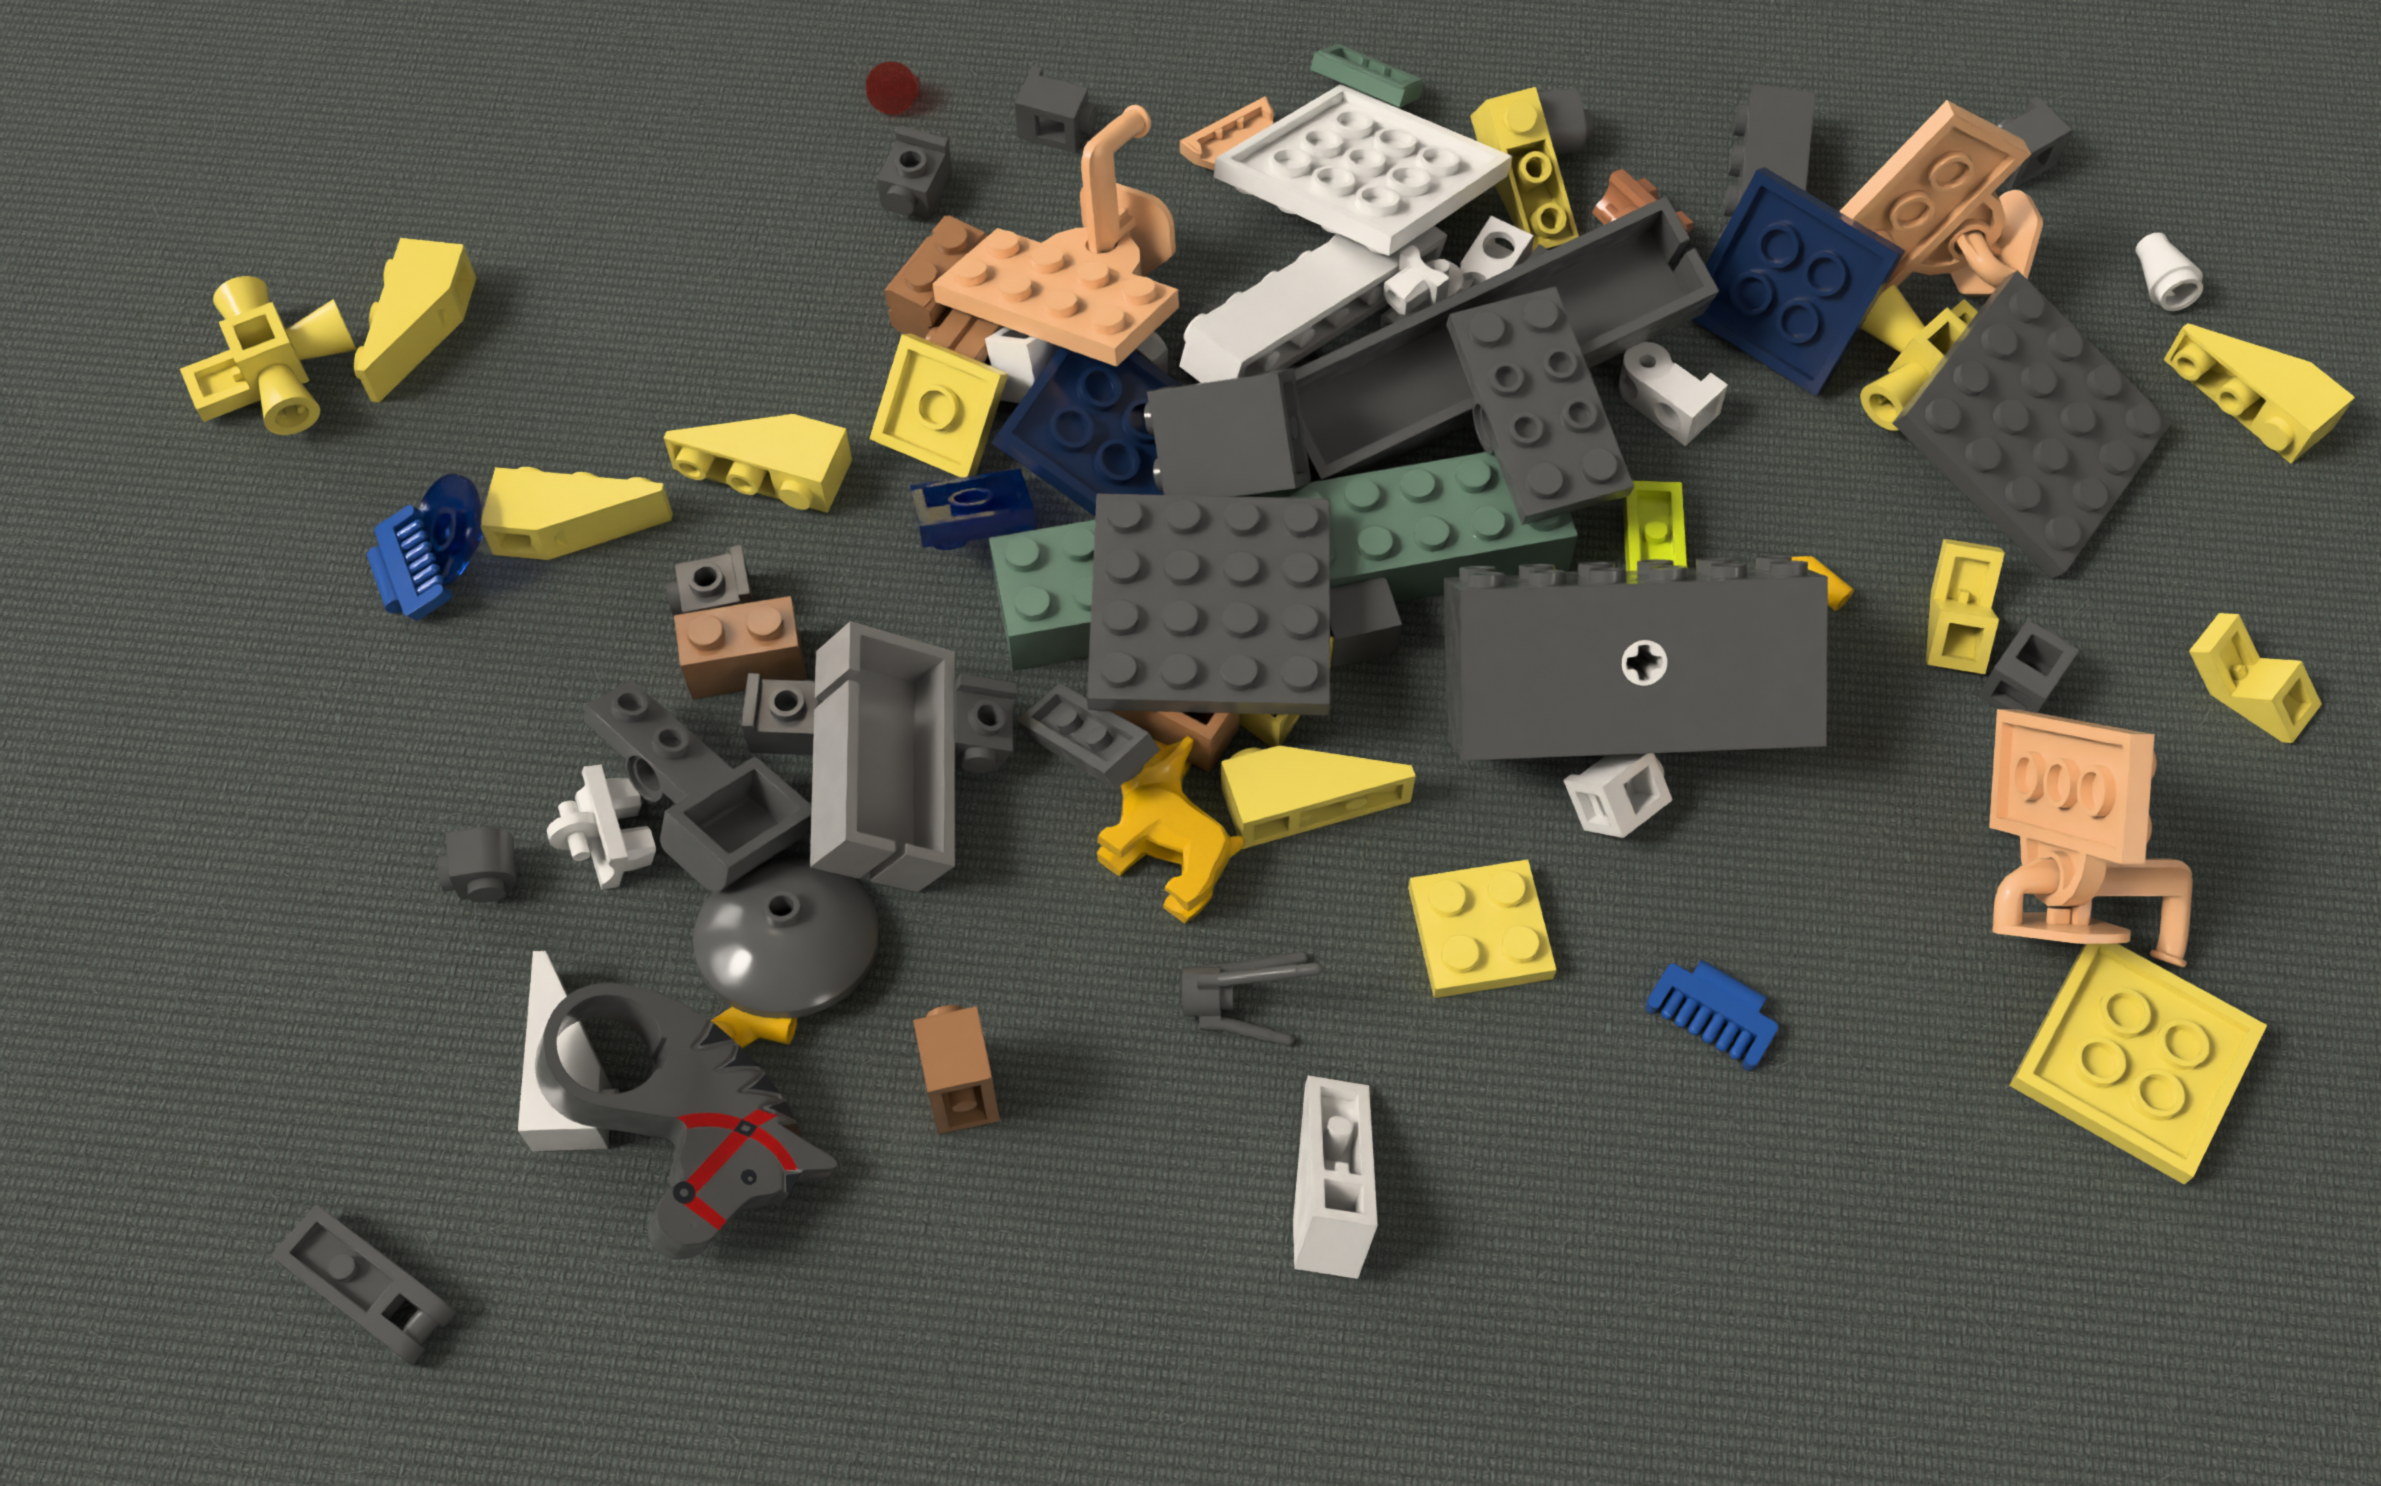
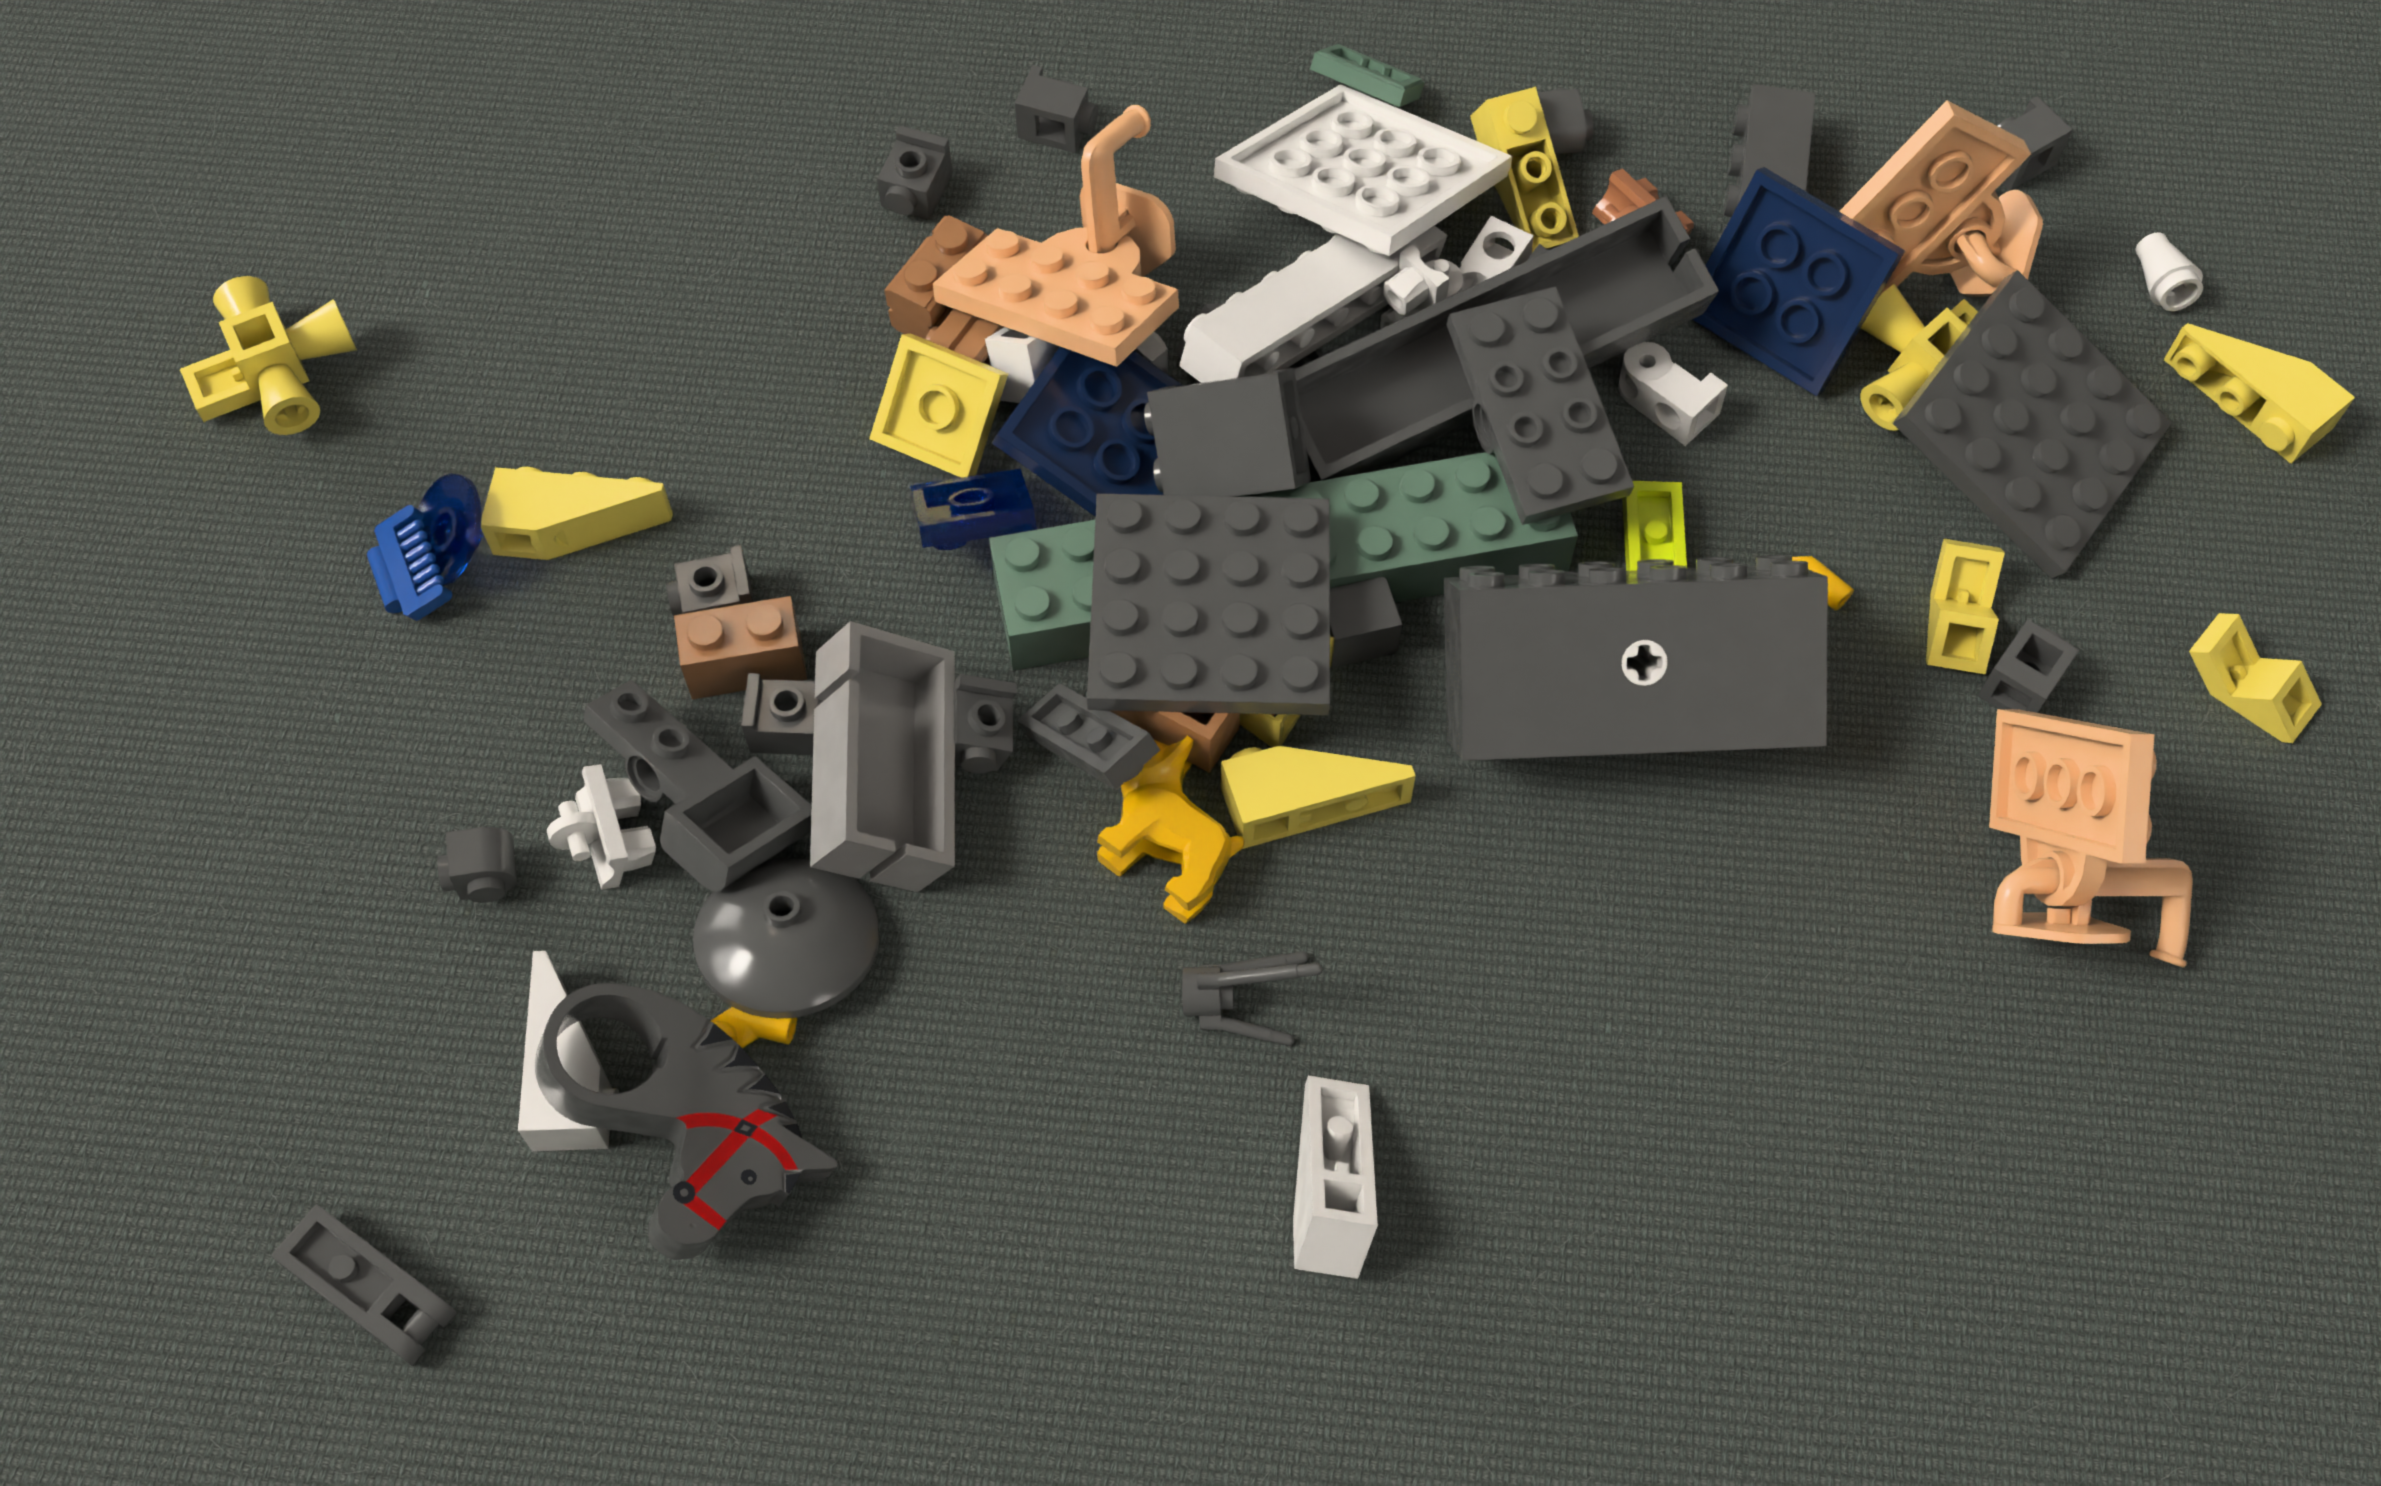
(419, 307): light yellow slope -> none
(771, 456): light yellow slope -> none
(892, 87): clear red plate -> none
(956, 1068): medium nougat brick -> none
(1226, 133): light nougat plate -> none
(1481, 928): light yellow plate -> none
(1618, 793): white brick -> none
(1724, 1000): blue piece -> none
(2139, 1058): light yellow plate -> none

